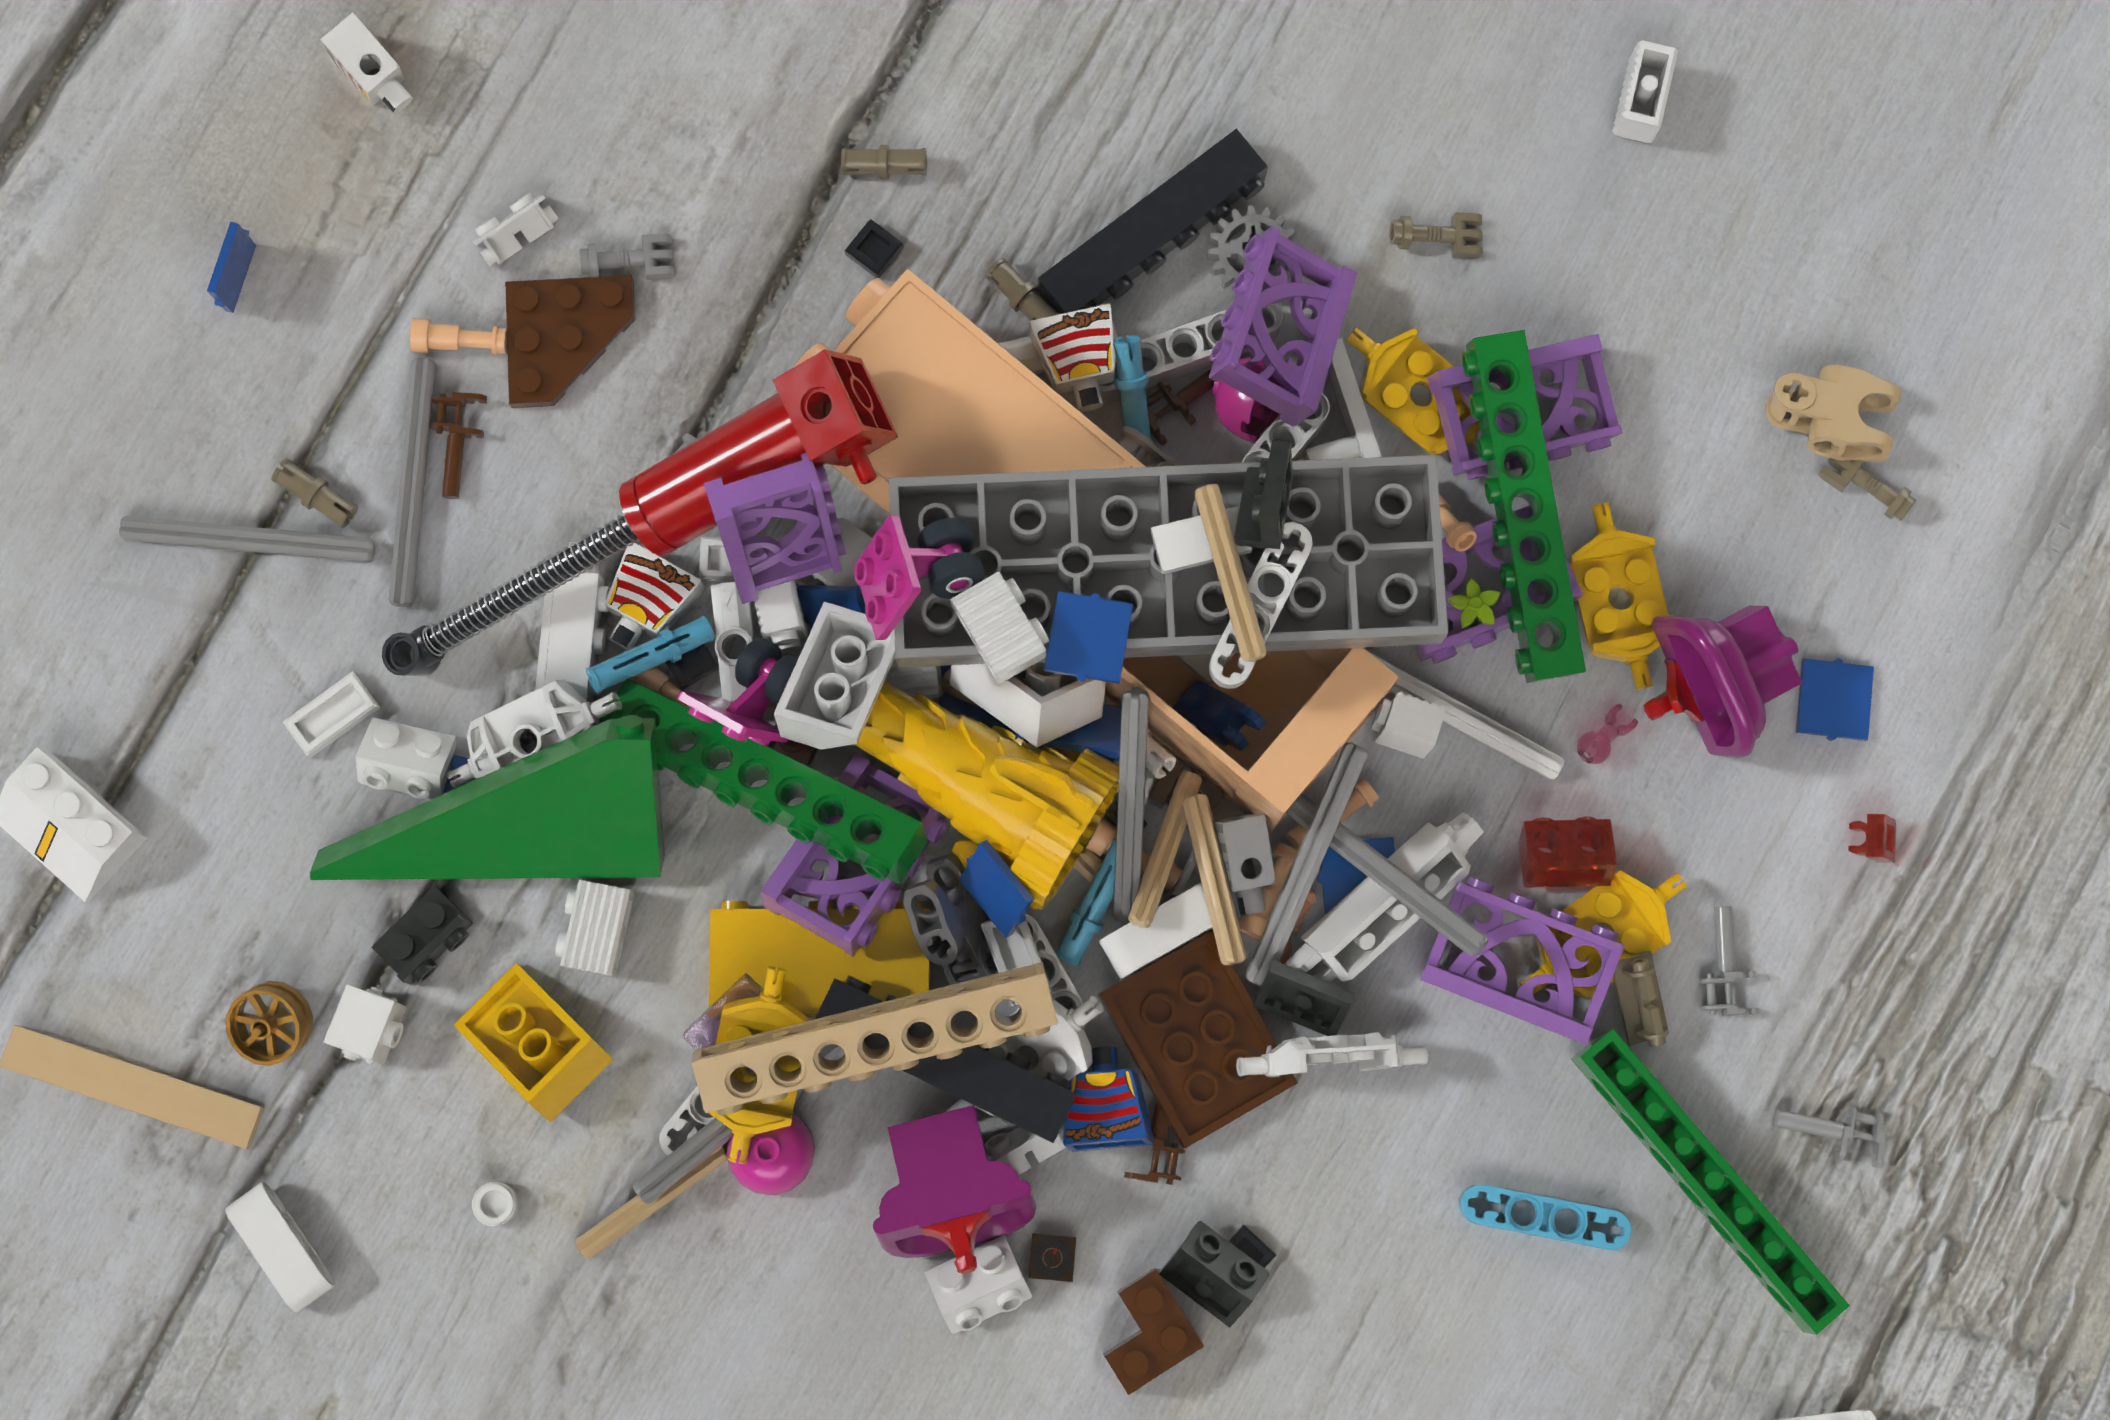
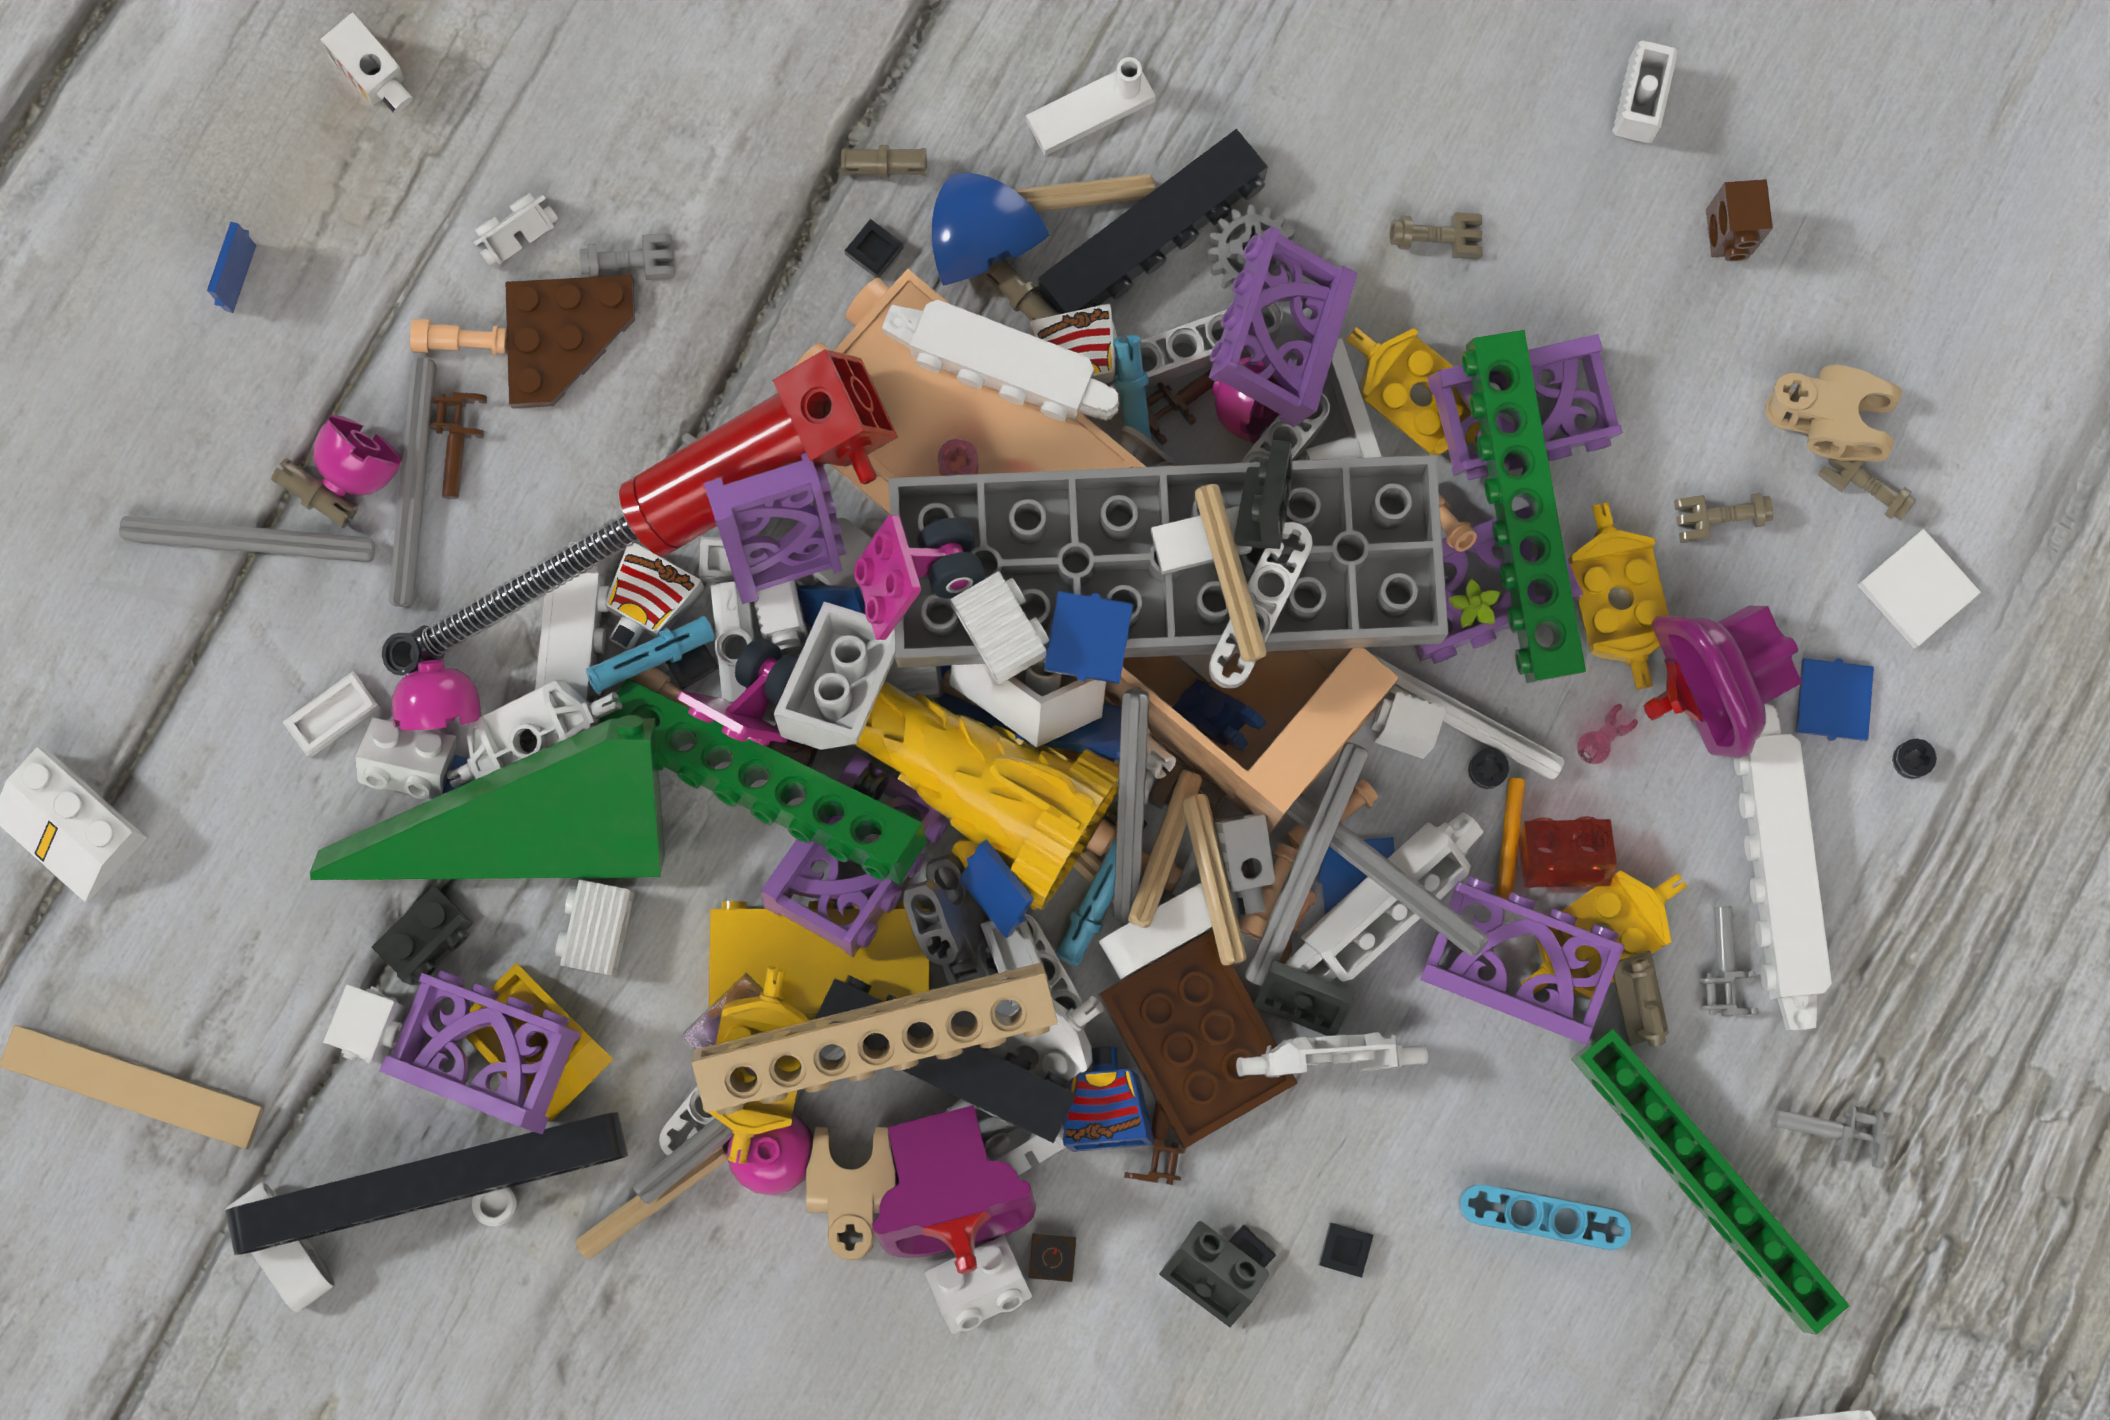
(269, 1023): pearl gold wheel -> none
(352, 459): none -> dark pink cylinder
(425, 1183): none -> black beam
(434, 698): none -> dark pink cylinder
(508, 1100): none -> medium lavender fence
(847, 1194): none -> tan piece
(871, 784): none -> black bush
(949, 453): none -> clear pink bush
(979, 225): none -> blue brick
(1001, 359): none -> white hinge
(1088, 192): none -> tan axle
(1091, 107): none -> white piece
(1163, 1334): reddish brown brick -> none
(1345, 1250): none -> black tile
(1498, 759): none -> black bush
(1510, 837): none -> light orange bar
(1739, 219): none -> reddish brown brick
(1759, 510): none -> dark tan hinge
(1784, 874): none -> white hinge
(1880, 838): clear red tile -> none
(1900, 763): none -> black bush
(1919, 588): none -> white tile

